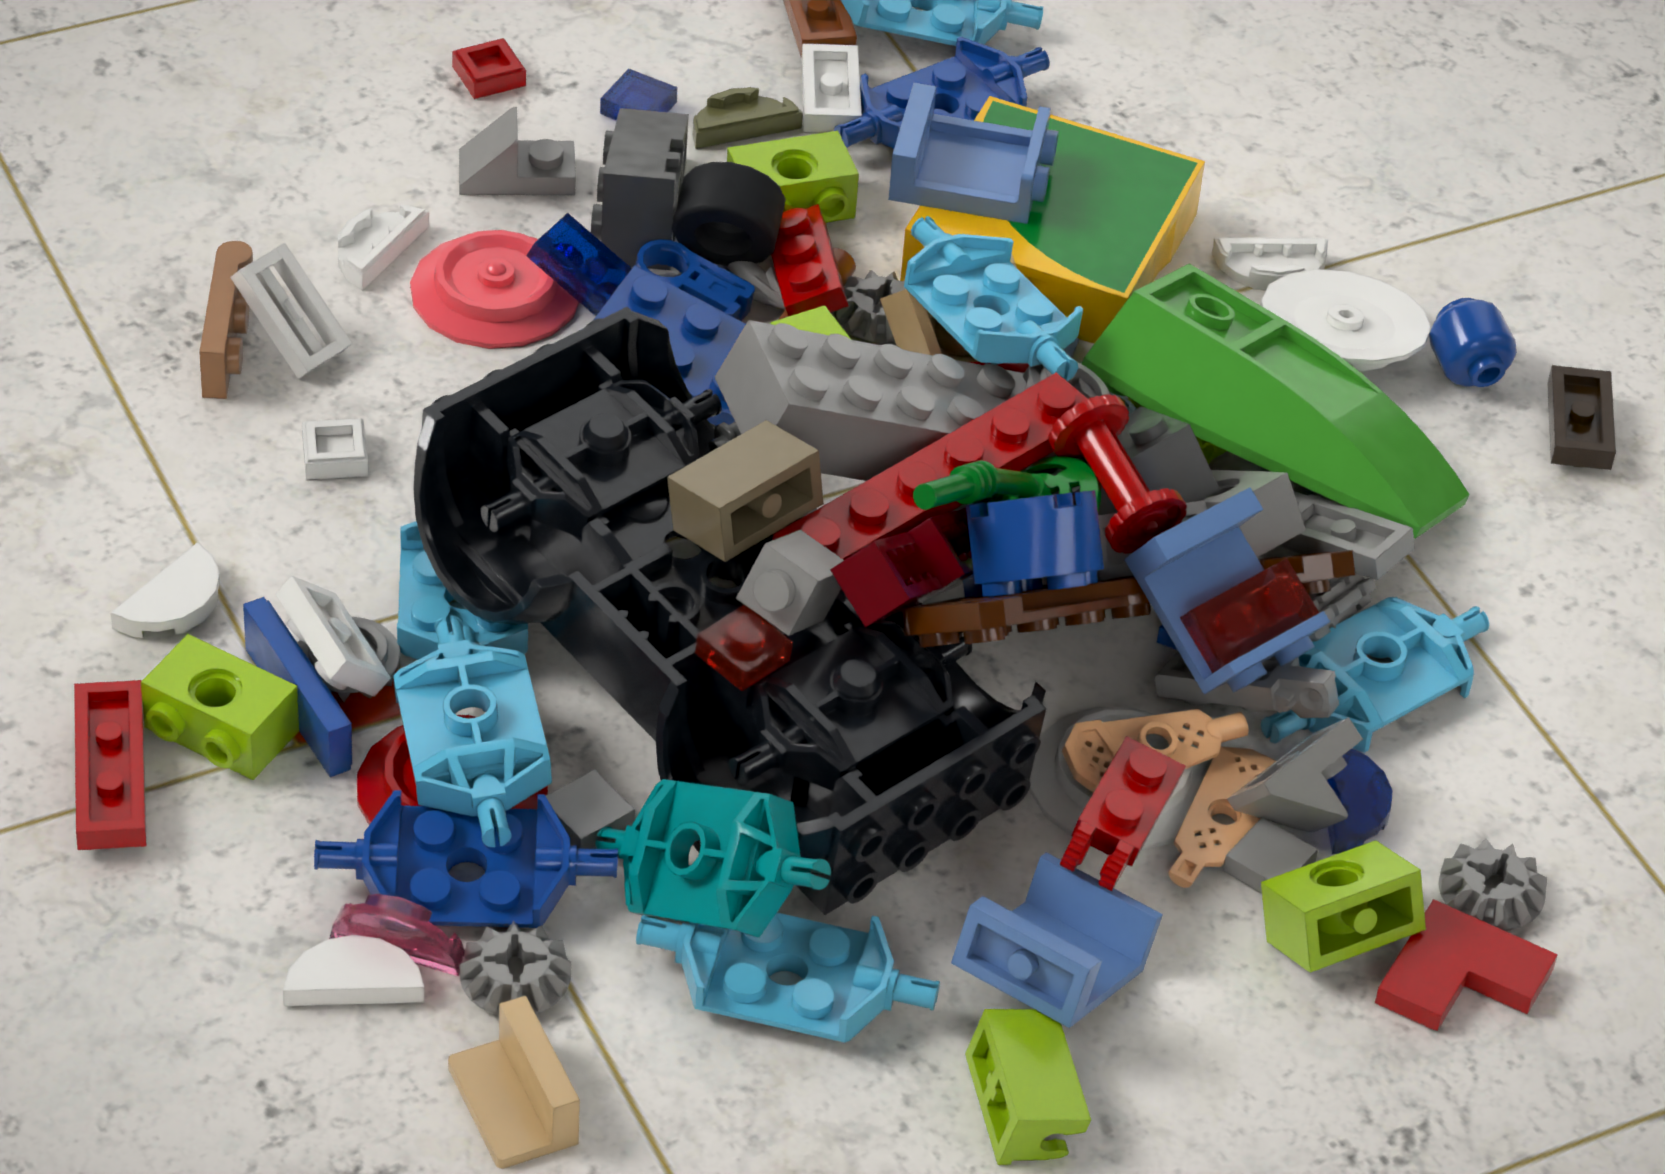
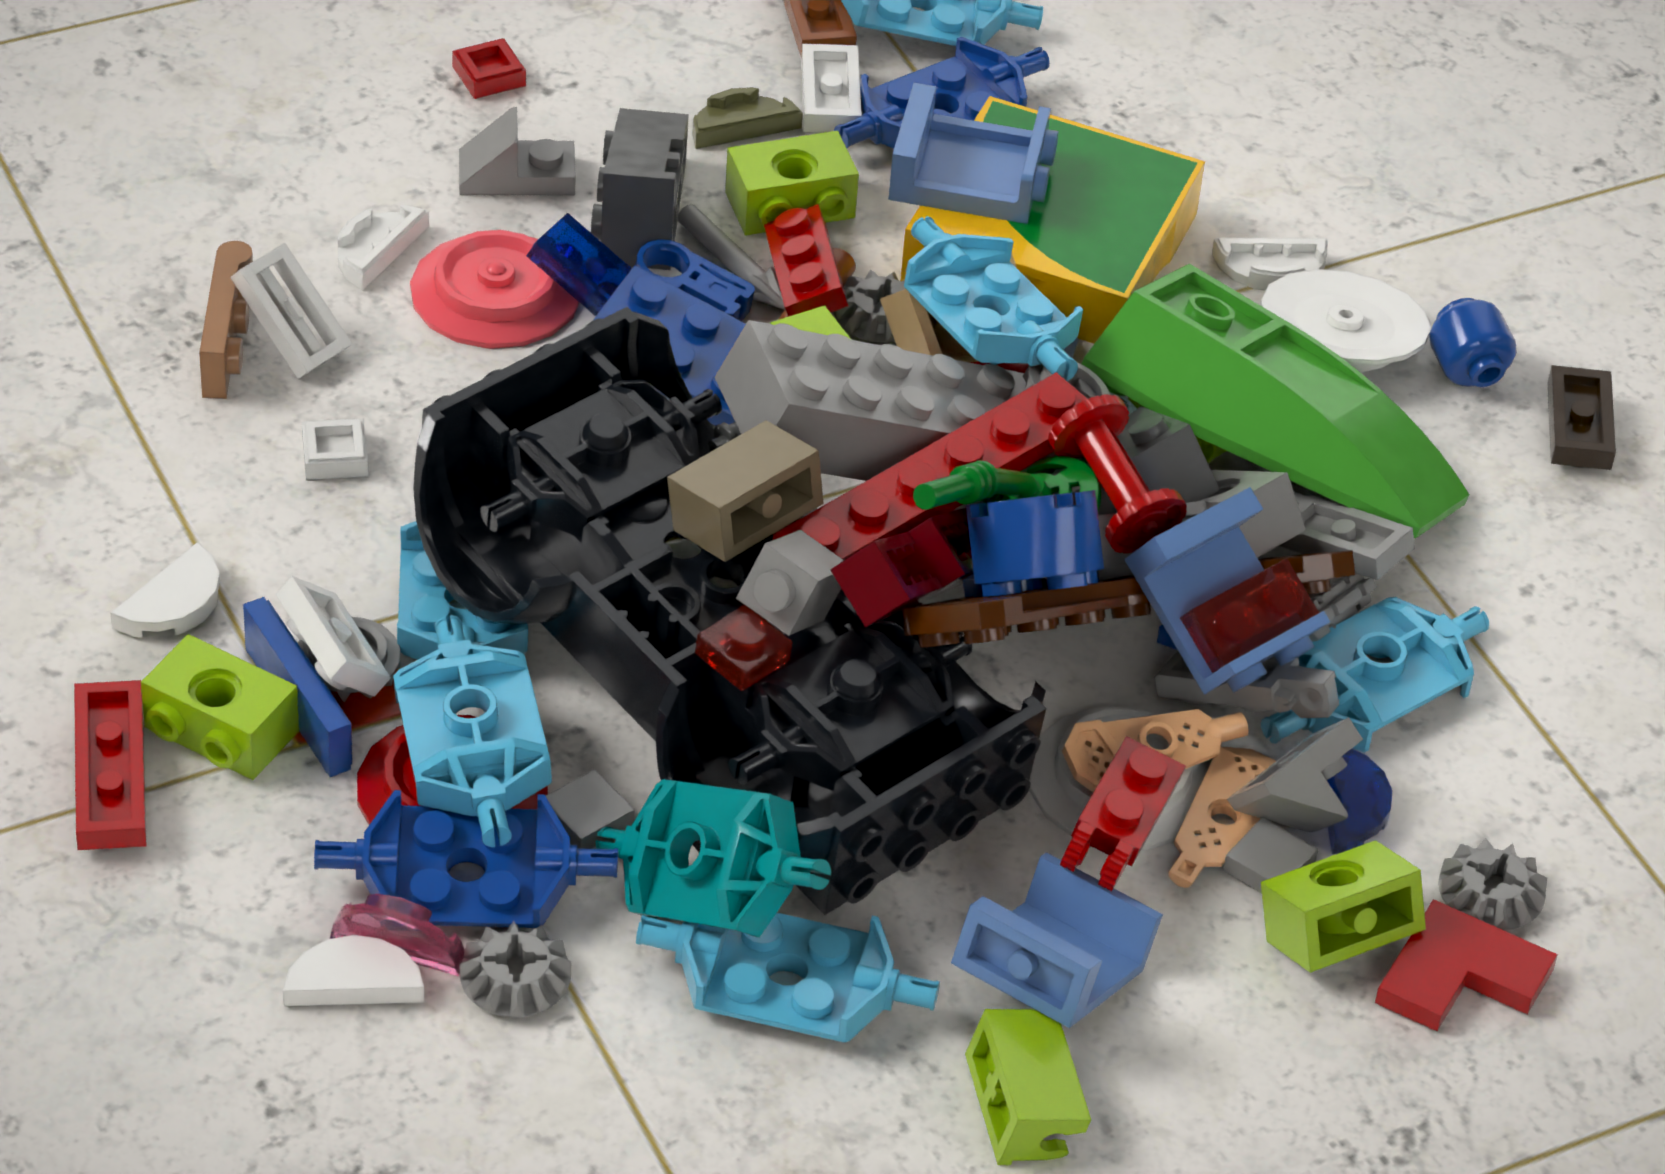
(518, 1089): tan panel -> none
(638, 92): clear blue tile -> none
(728, 213): black tyre -> none

